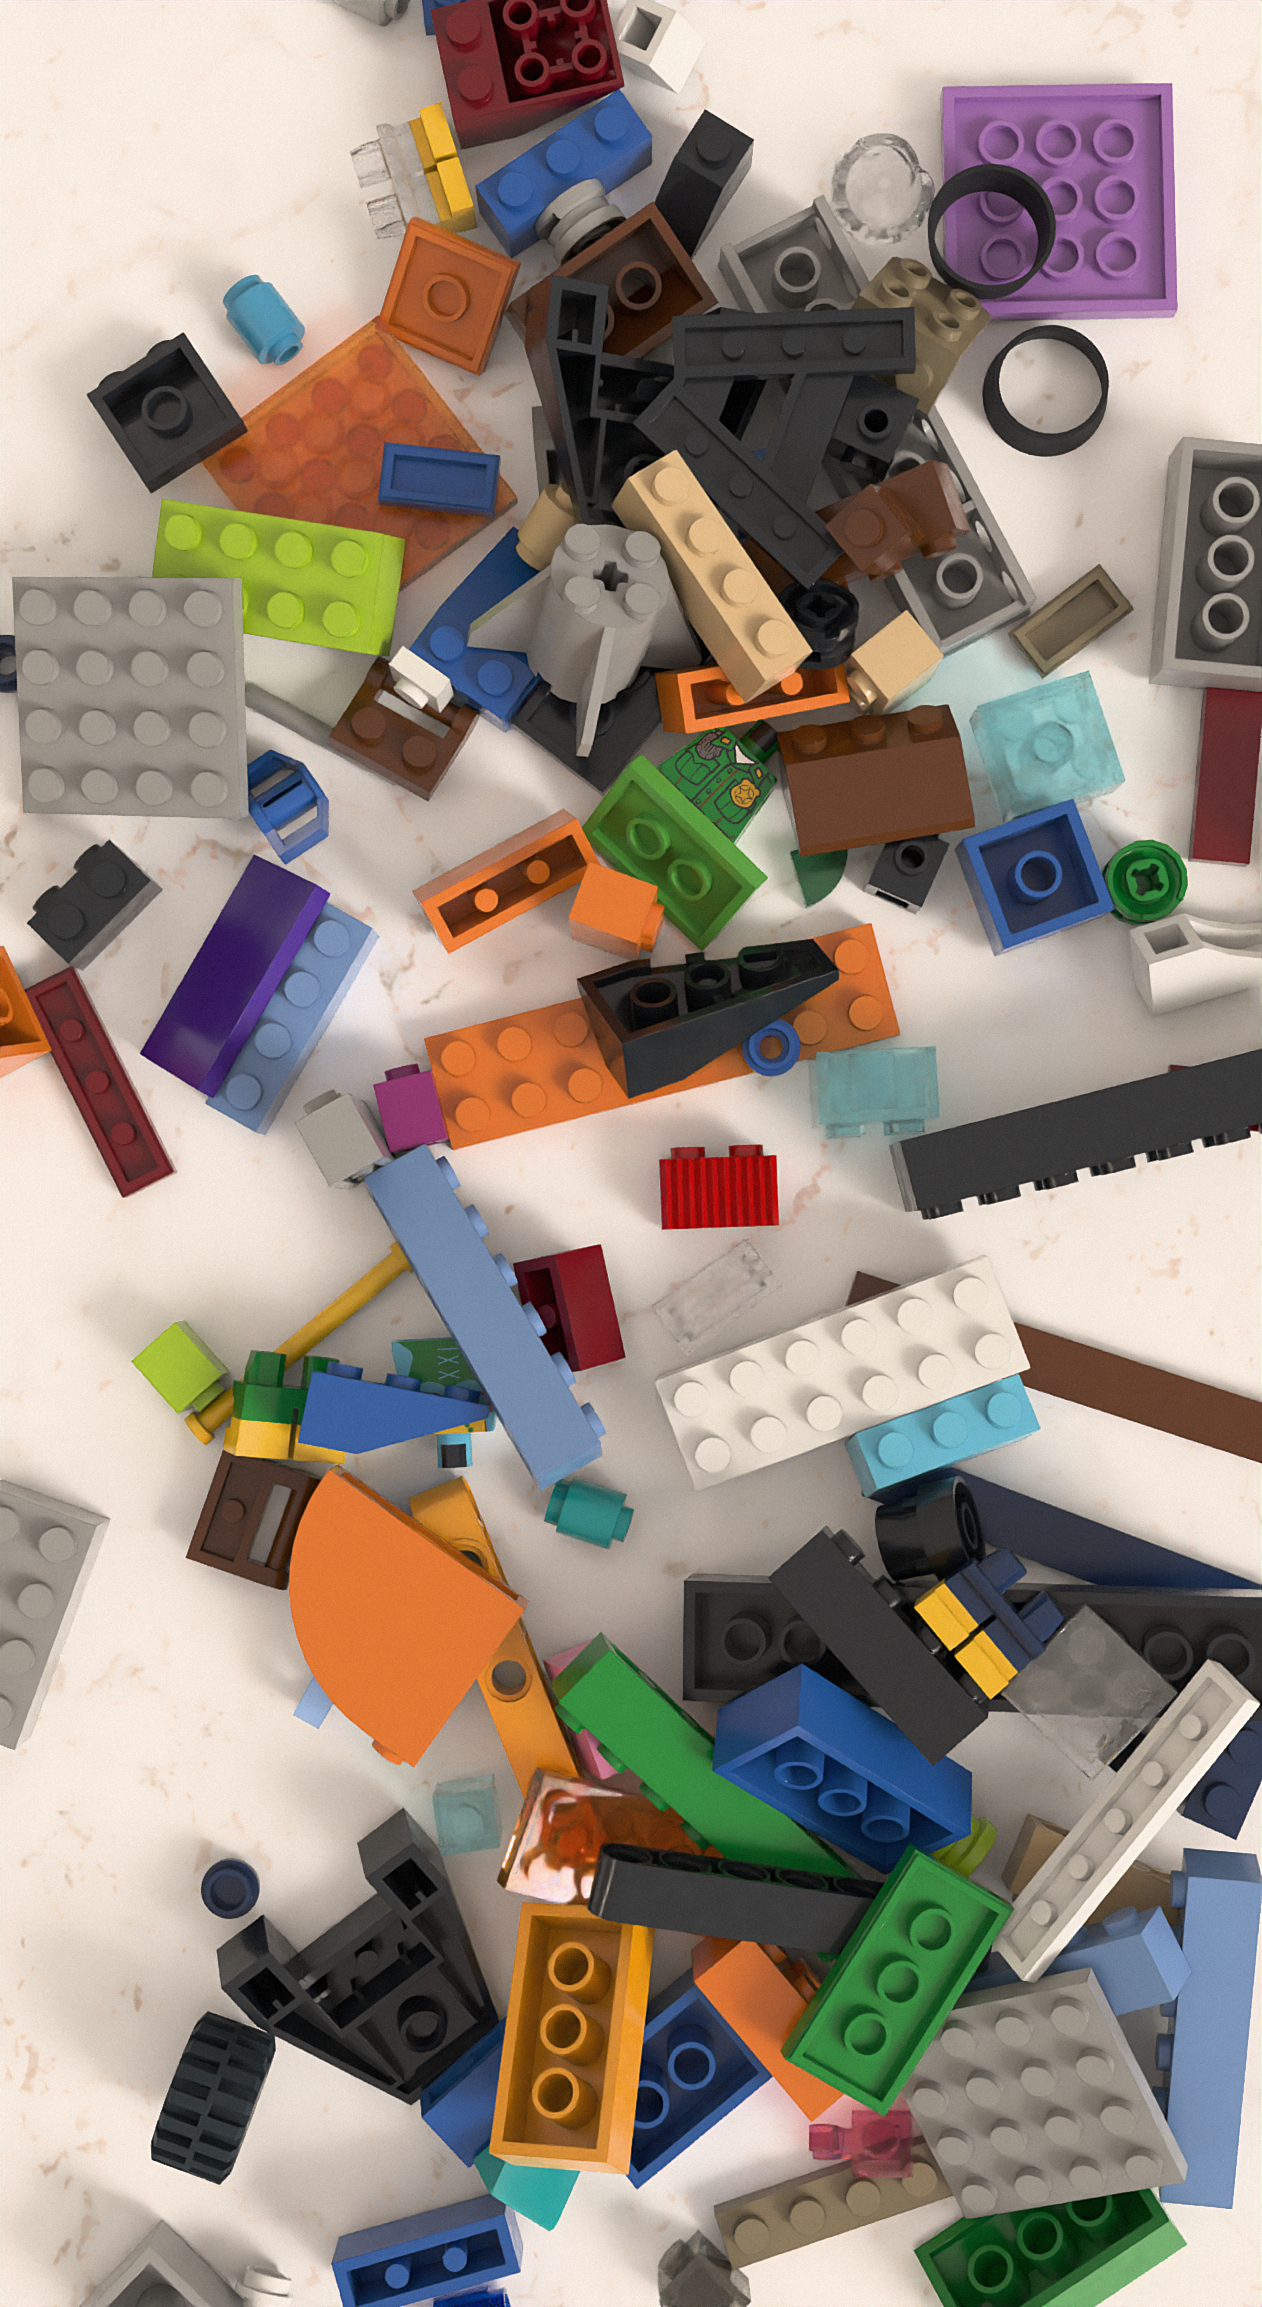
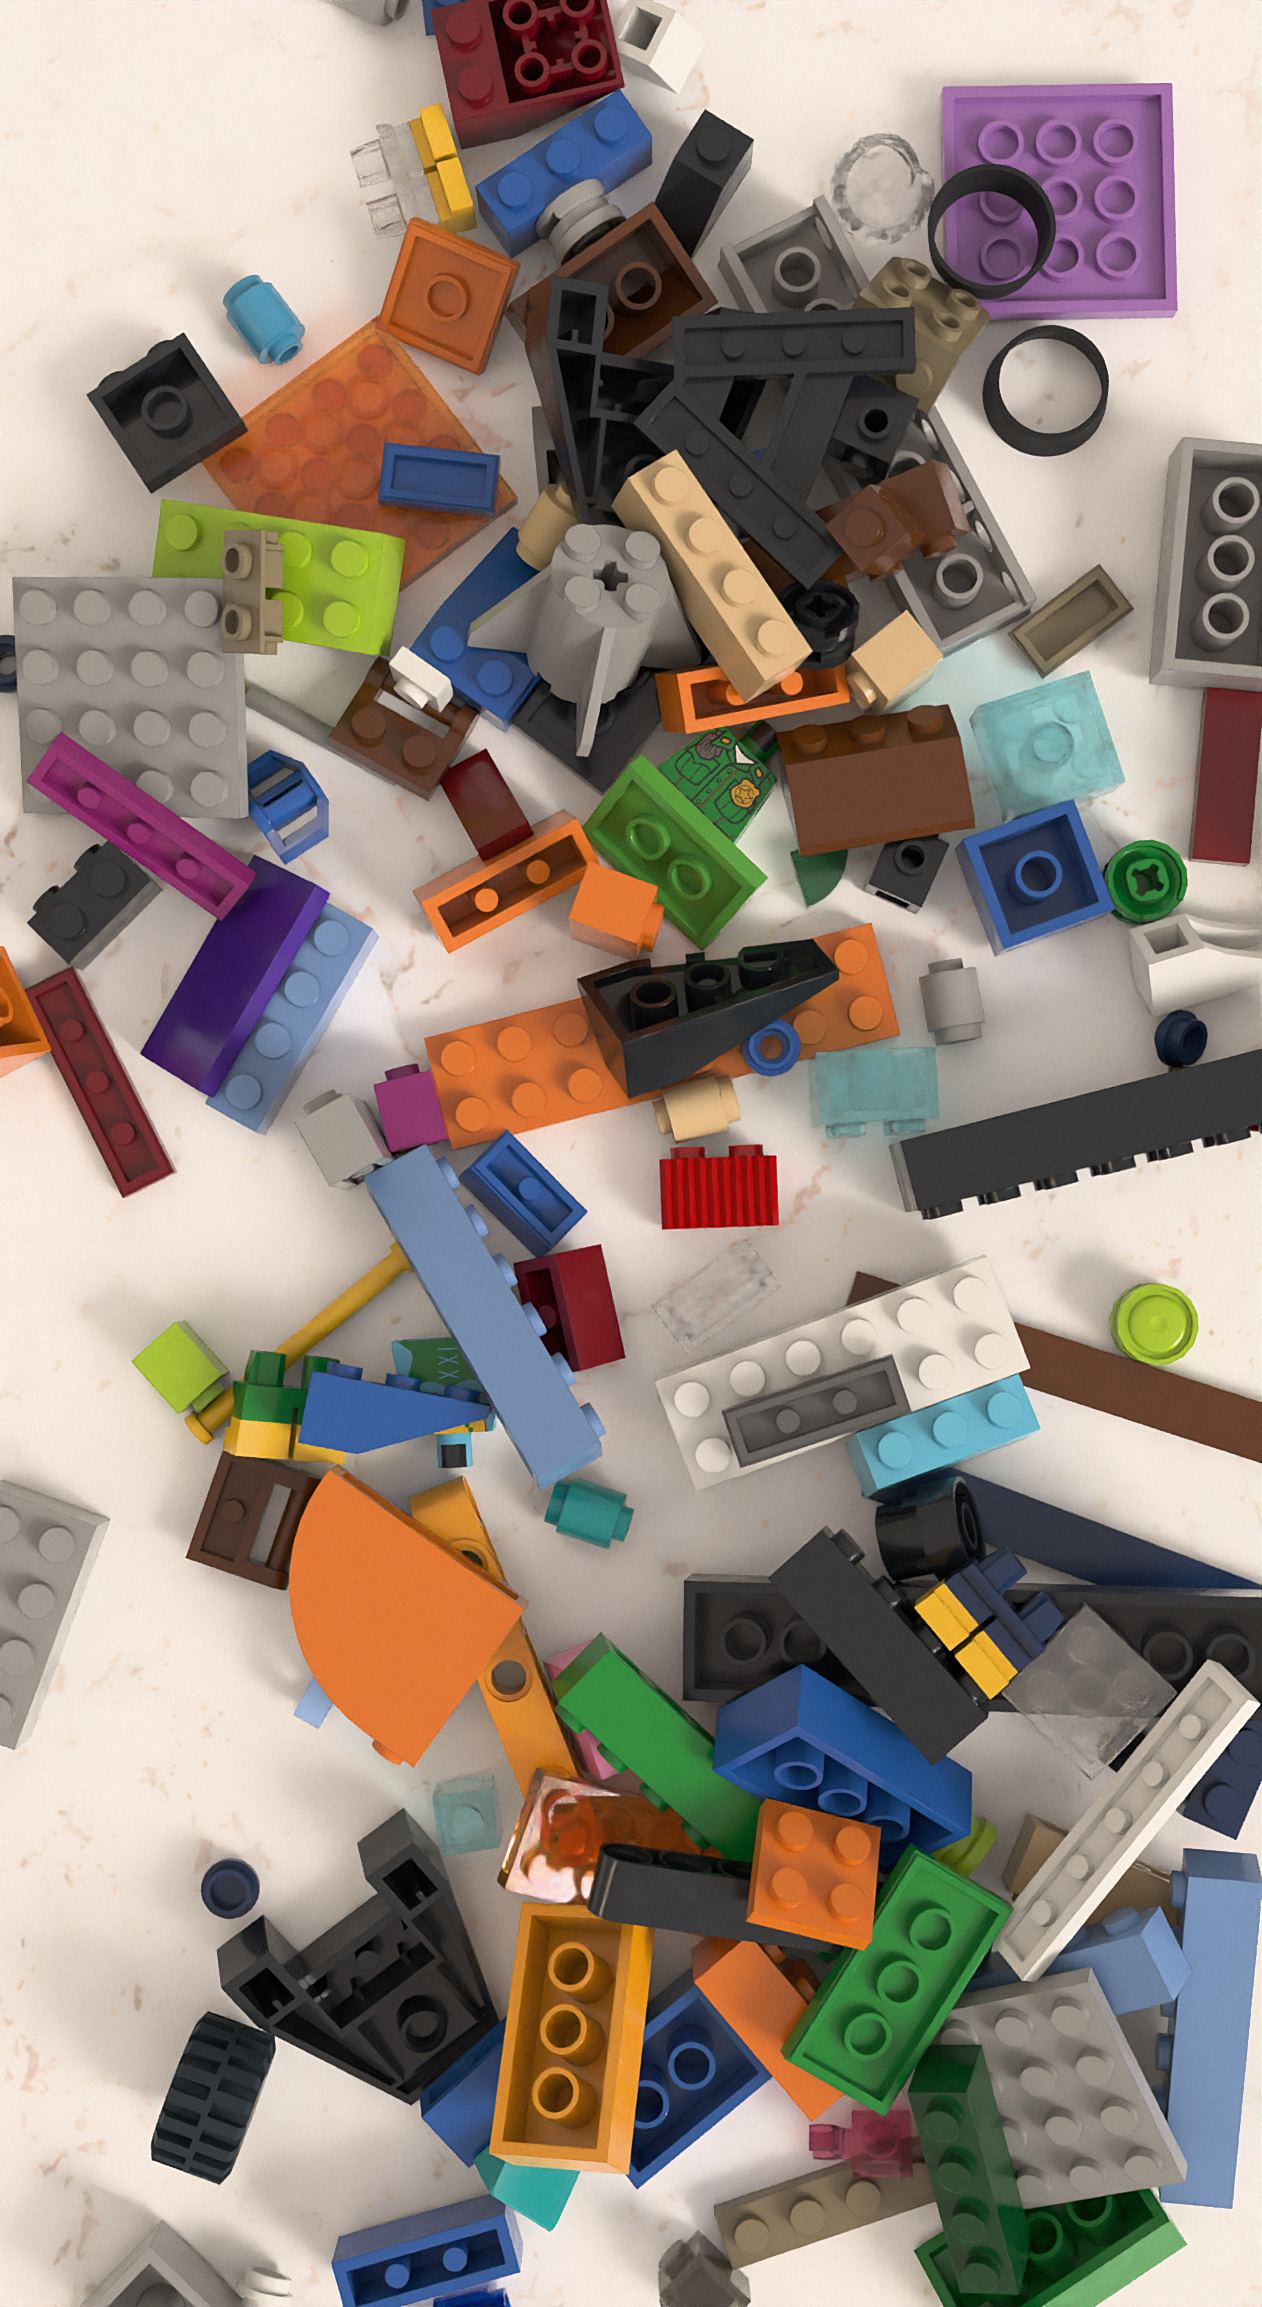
(141, 826): none -> magenta plate
(251, 564): none -> dark tan hinge
(485, 805): none -> dark red tile
(522, 1194): none -> blue slope
(697, 1107): none -> tan brick
(814, 1874): none -> orange plate
(816, 1410): none -> dark grey tile
(952, 1002): none -> light grey brick
(970, 2169): none -> dark green brick
(1154, 1323): none -> lime wheel
(1180, 1039): none -> dark blue plate

